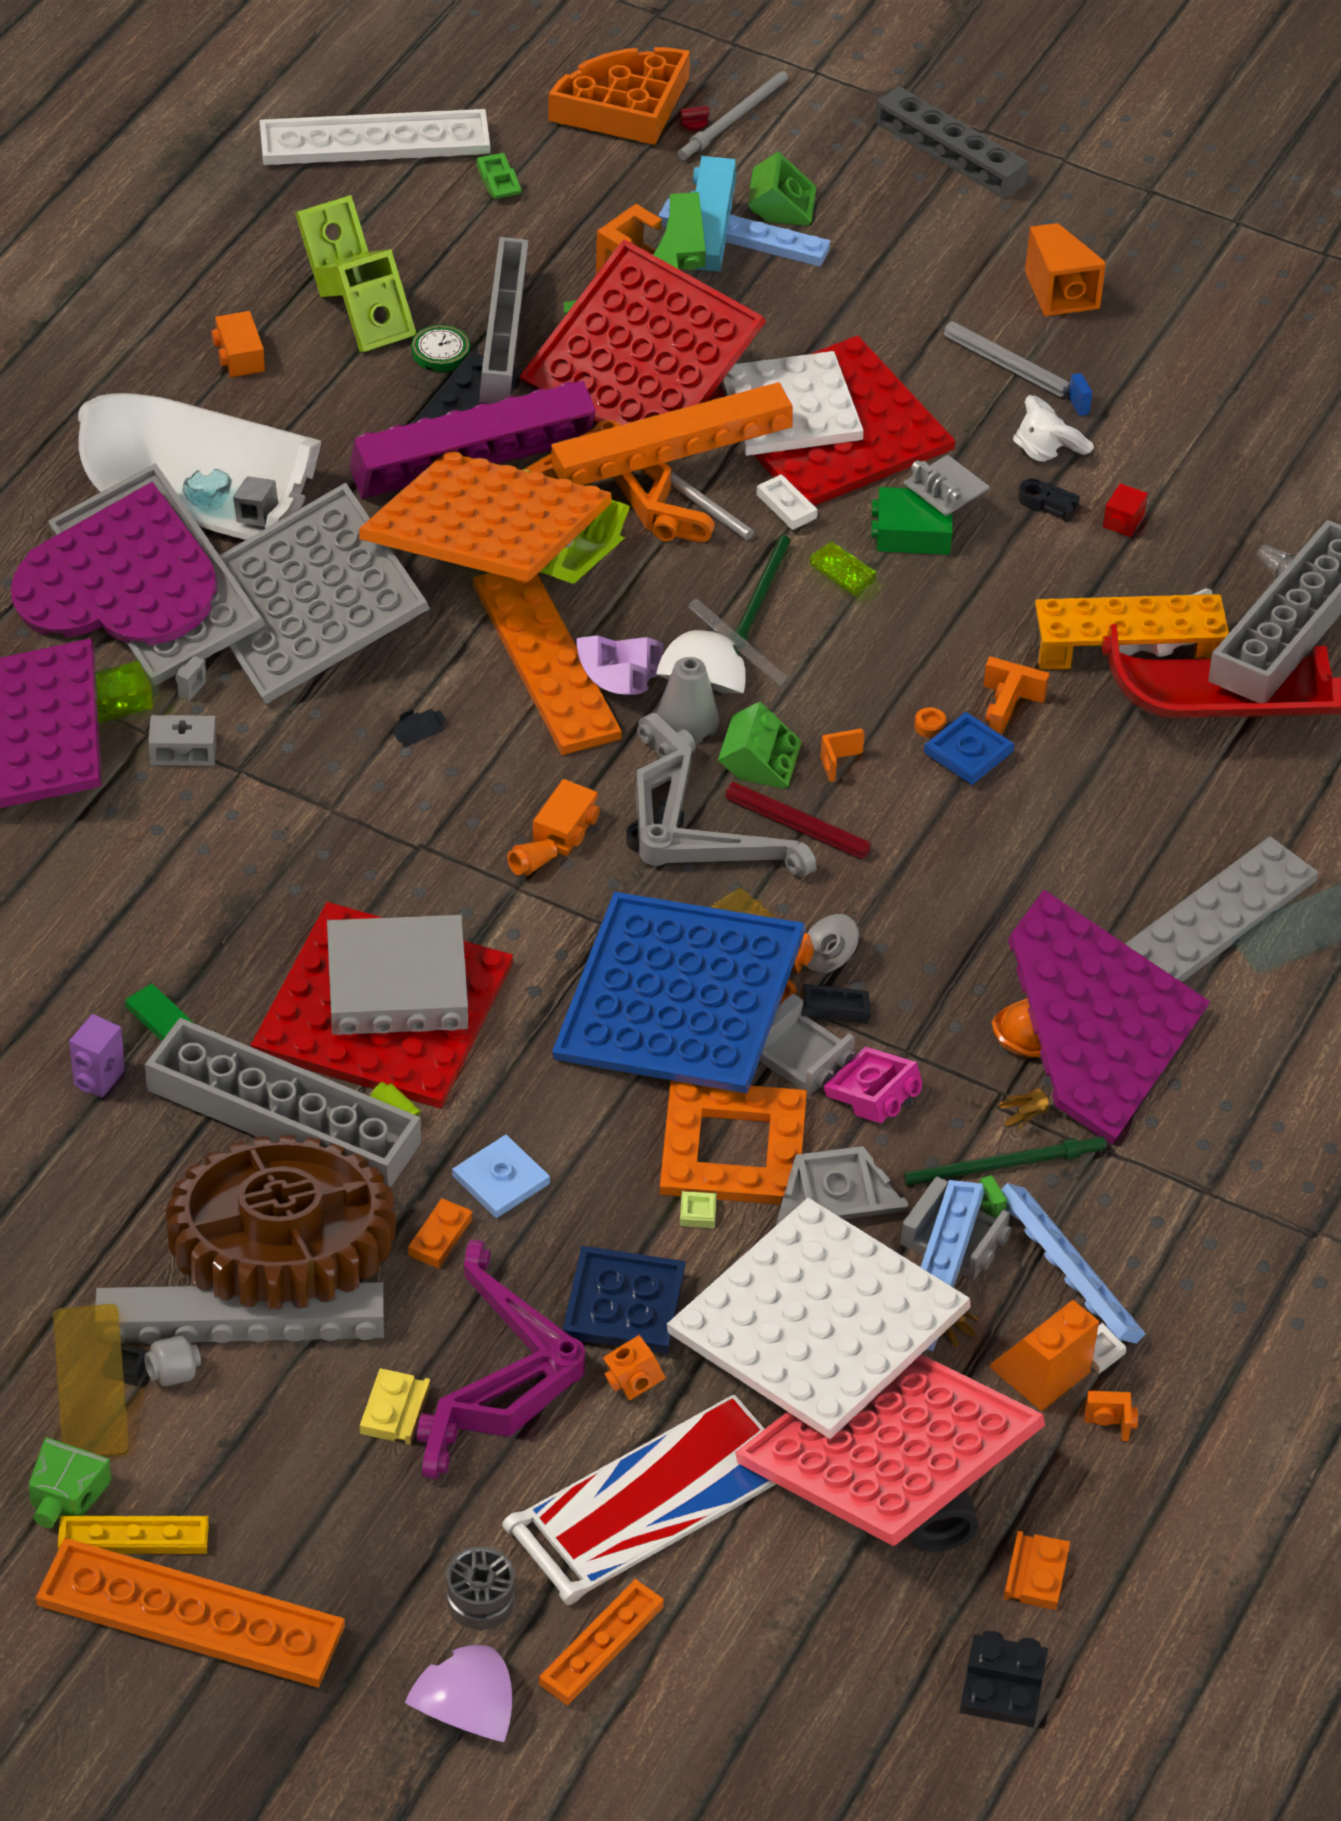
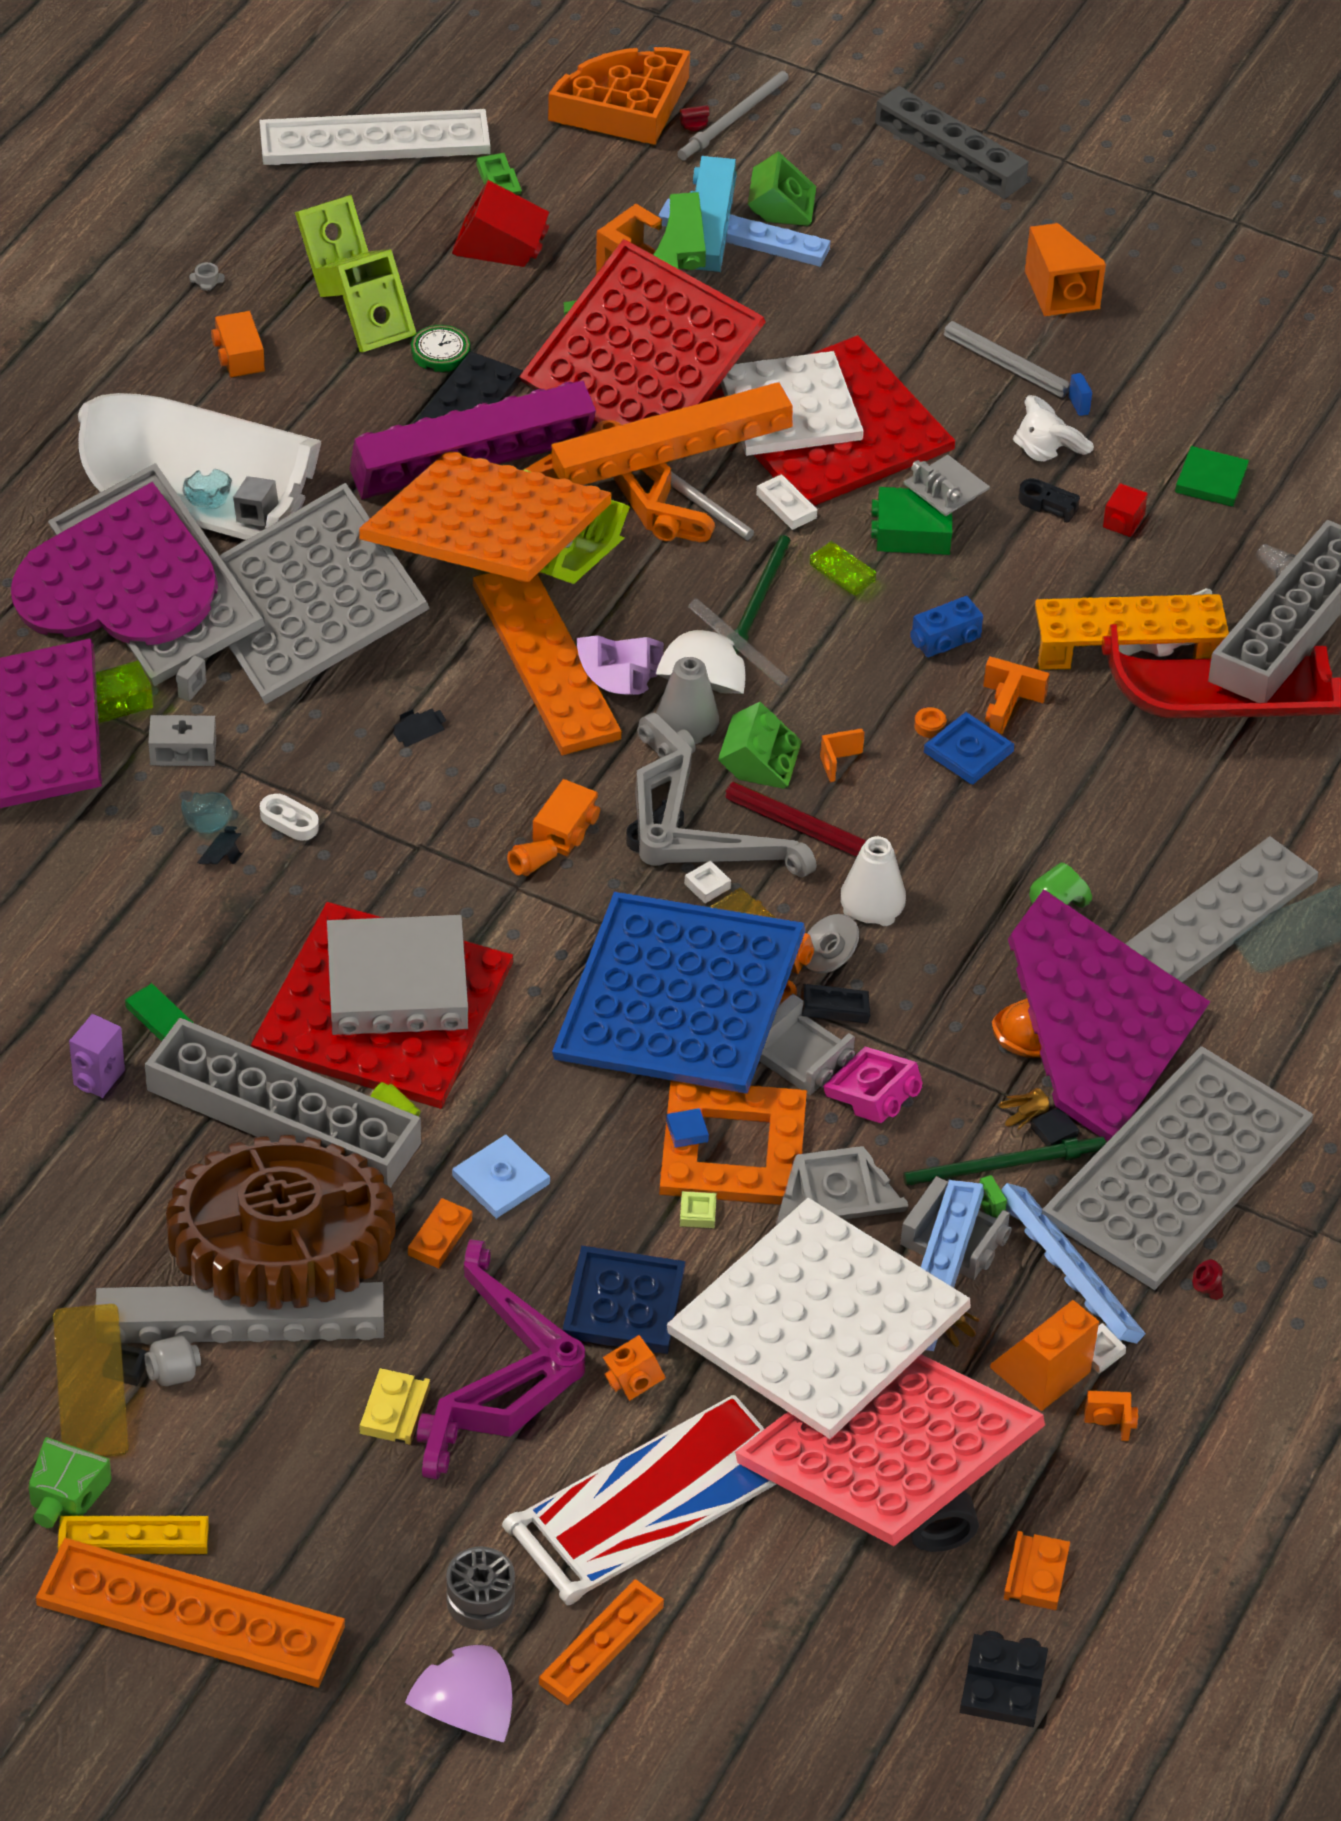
(206, 276): none -> light grey plate
(207, 812): none -> clear light blue hair
(221, 846): none -> black piece
(292, 818): none -> white plate
(502, 228): none -> red slope
(503, 320): light grey brick -> none
(687, 1128): none -> blue tile
(707, 882): none -> white plate
(874, 885): none -> white cone
(947, 626): none -> blue brick
(1054, 1127): none -> black tile
(1063, 884): none -> bright green helmet
(1177, 1167): none -> light grey plate
(1208, 1279): none -> dark red plate
(1212, 476): none -> green tile

